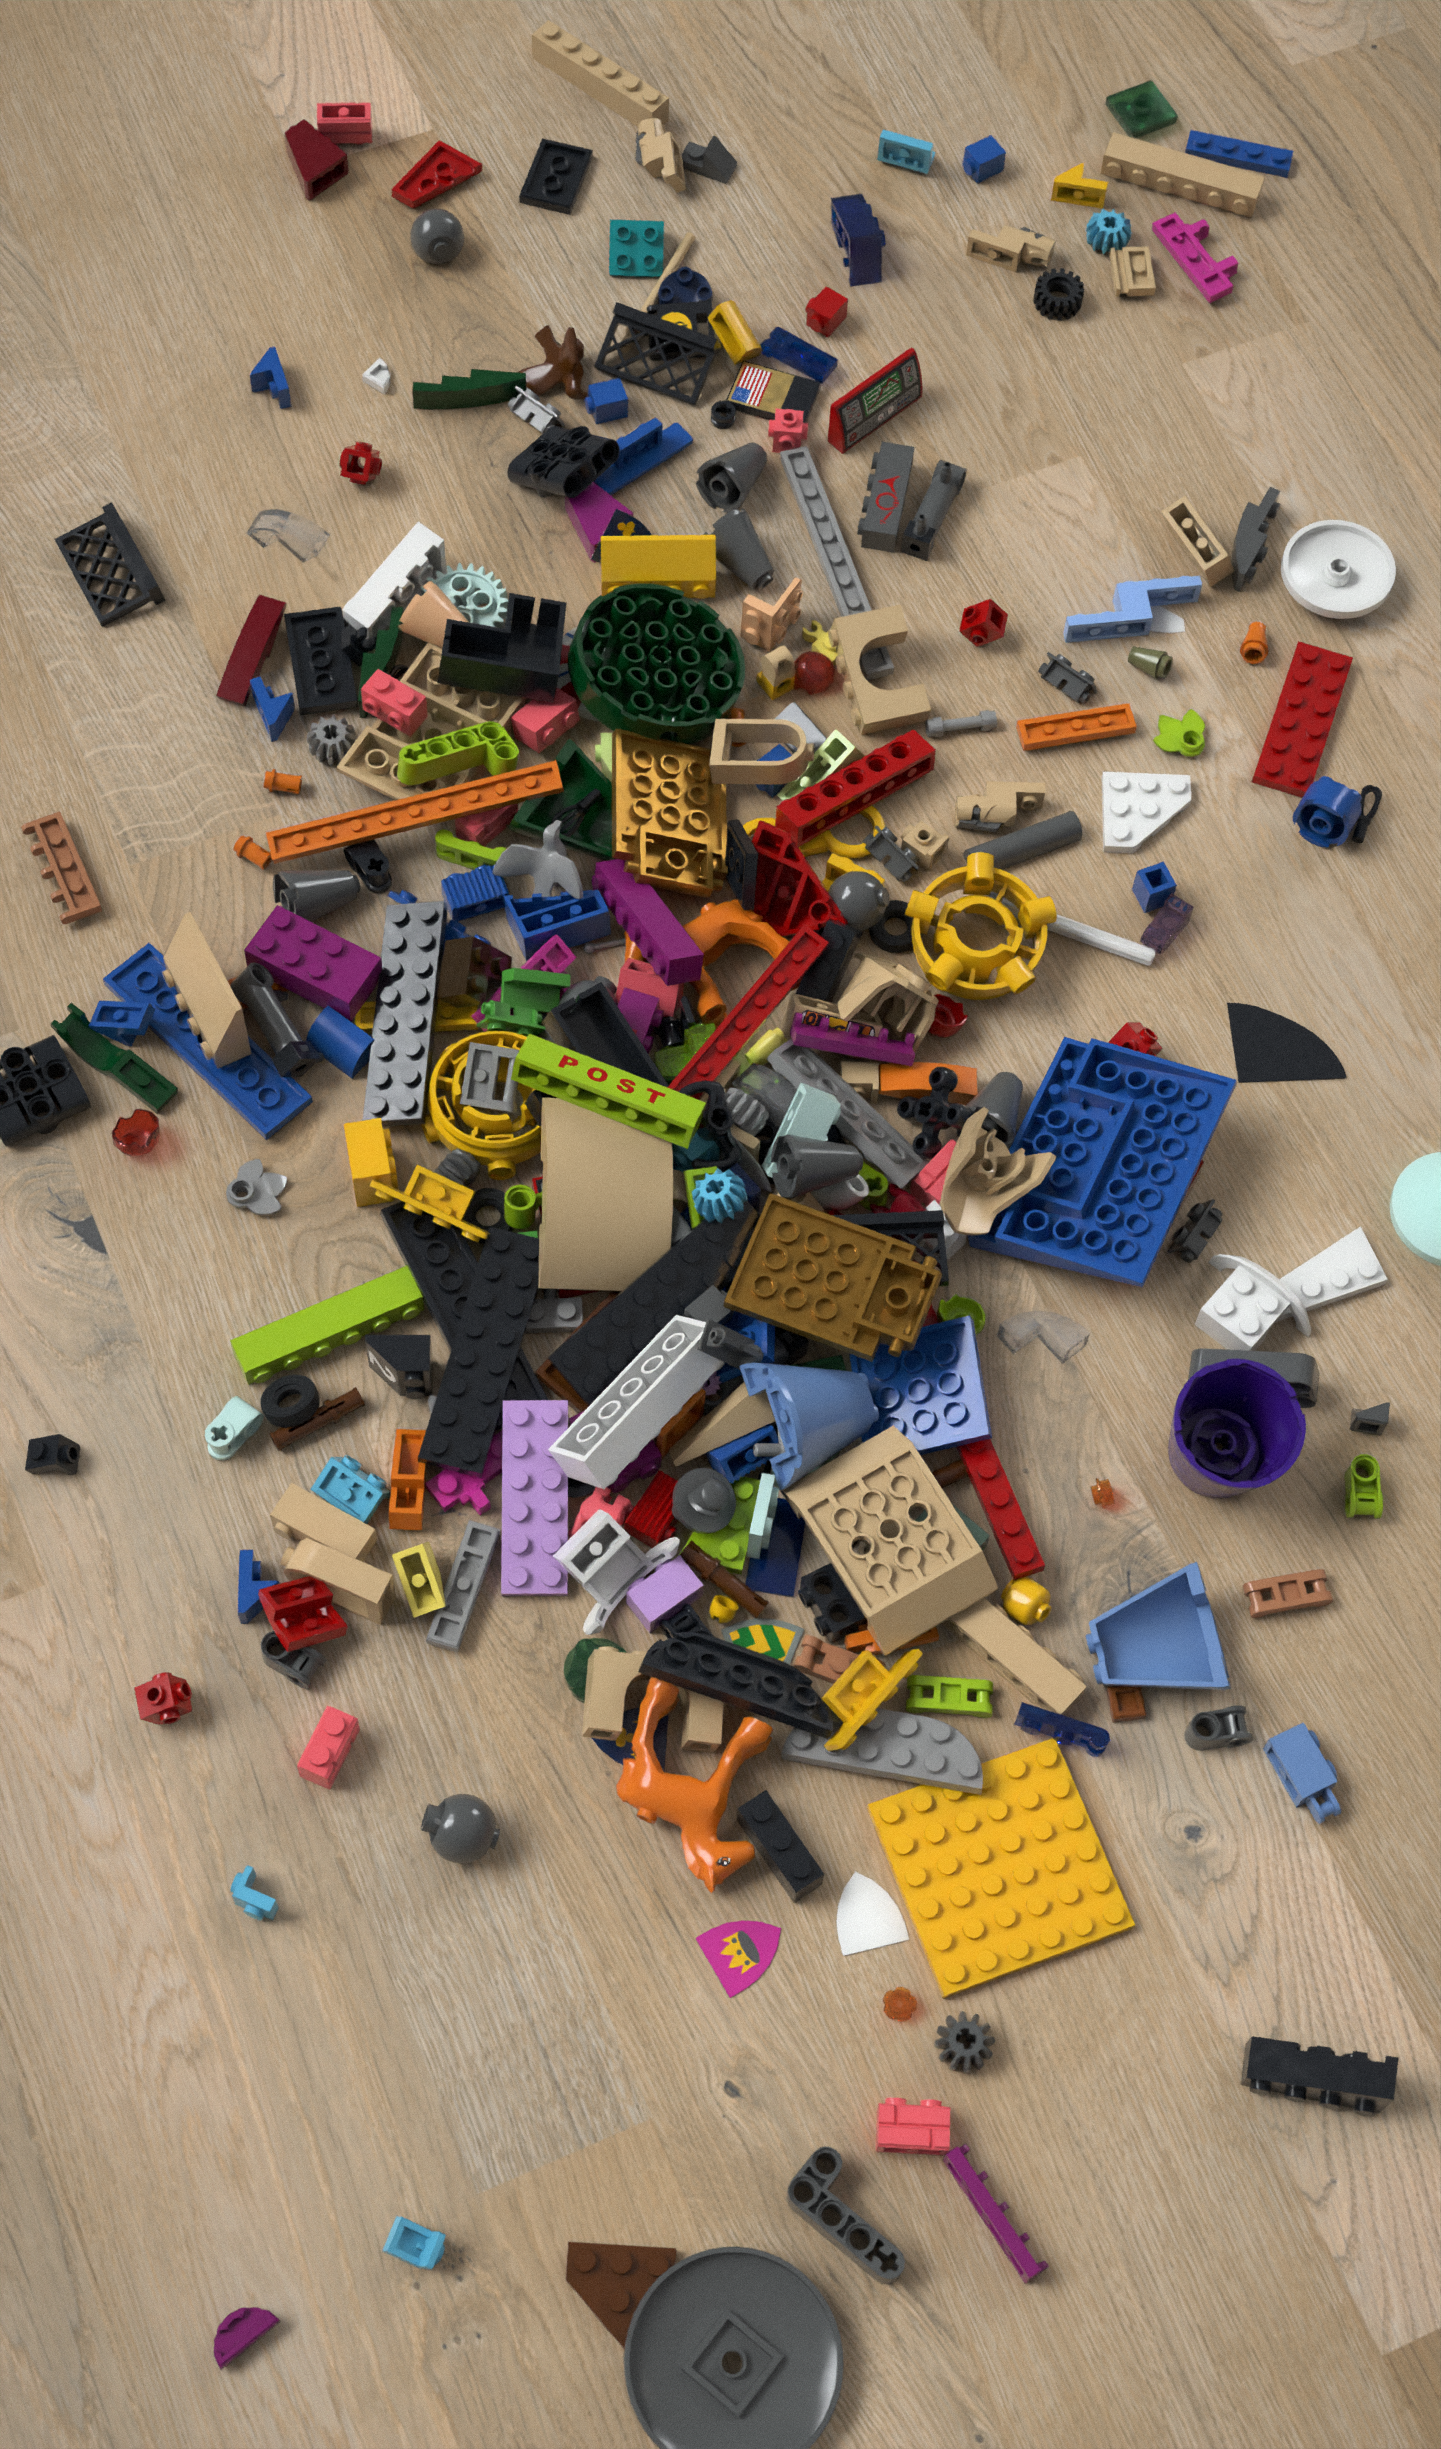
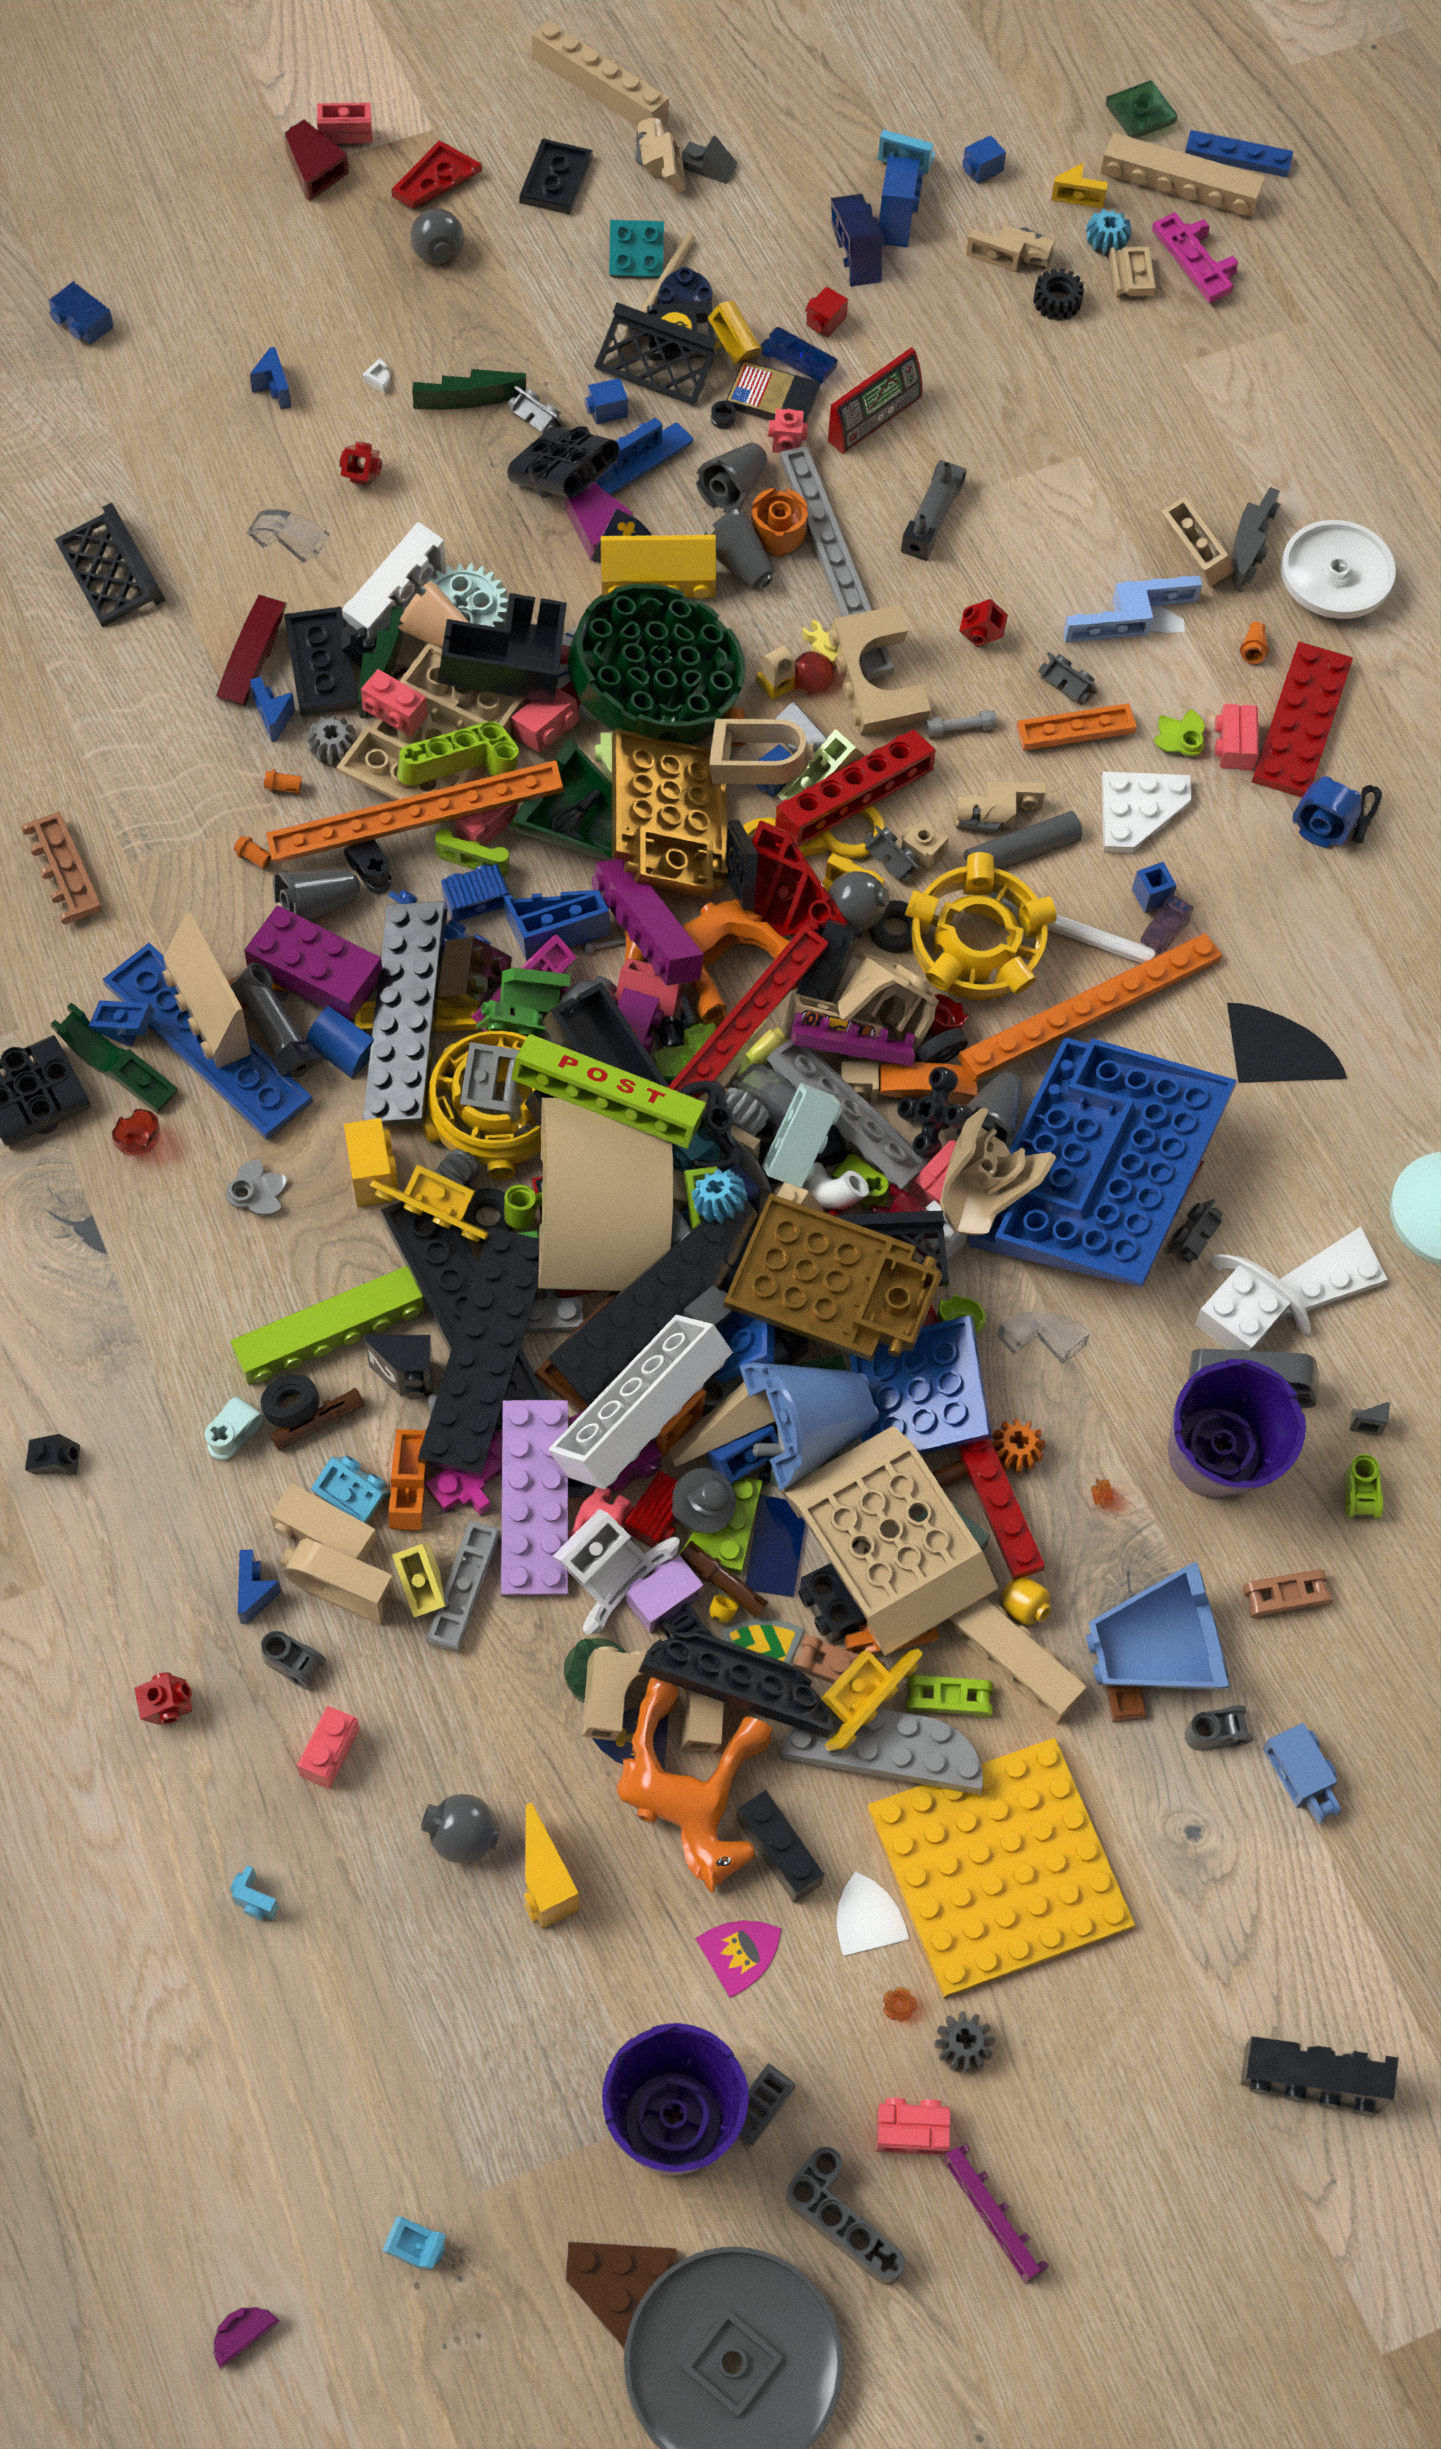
(80, 313): none -> blue brick
(302, 1613): red slope -> none
(546, 864): light grey animal -> none
(549, 1887): none -> yellow slope
(560, 366): reddish brown animal -> none
(680, 2072): none -> dark purple cone
(714, 1384): lavender piece -> none
(728, 1345): dark grey hinge -> none
(763, 1516): light aqua plate -> none
(768, 624): light nougat bracket -> none
(780, 520): none -> orange brick
(780, 2080): none -> dark grey slope
(812, 1164): dark grey cone -> none
(887, 496): dark grey brick -> none
(900, 199): none -> blue wedge
(942, 1047): none -> black tyre
(1028, 1441): none -> orange gear
(1062, 1729): clear blue plate -> none
(1089, 1007): none -> orange plate
(1138, 1038): red brick -> none
(1151, 661): olive cone -> none
(1237, 736): none -> coral brick

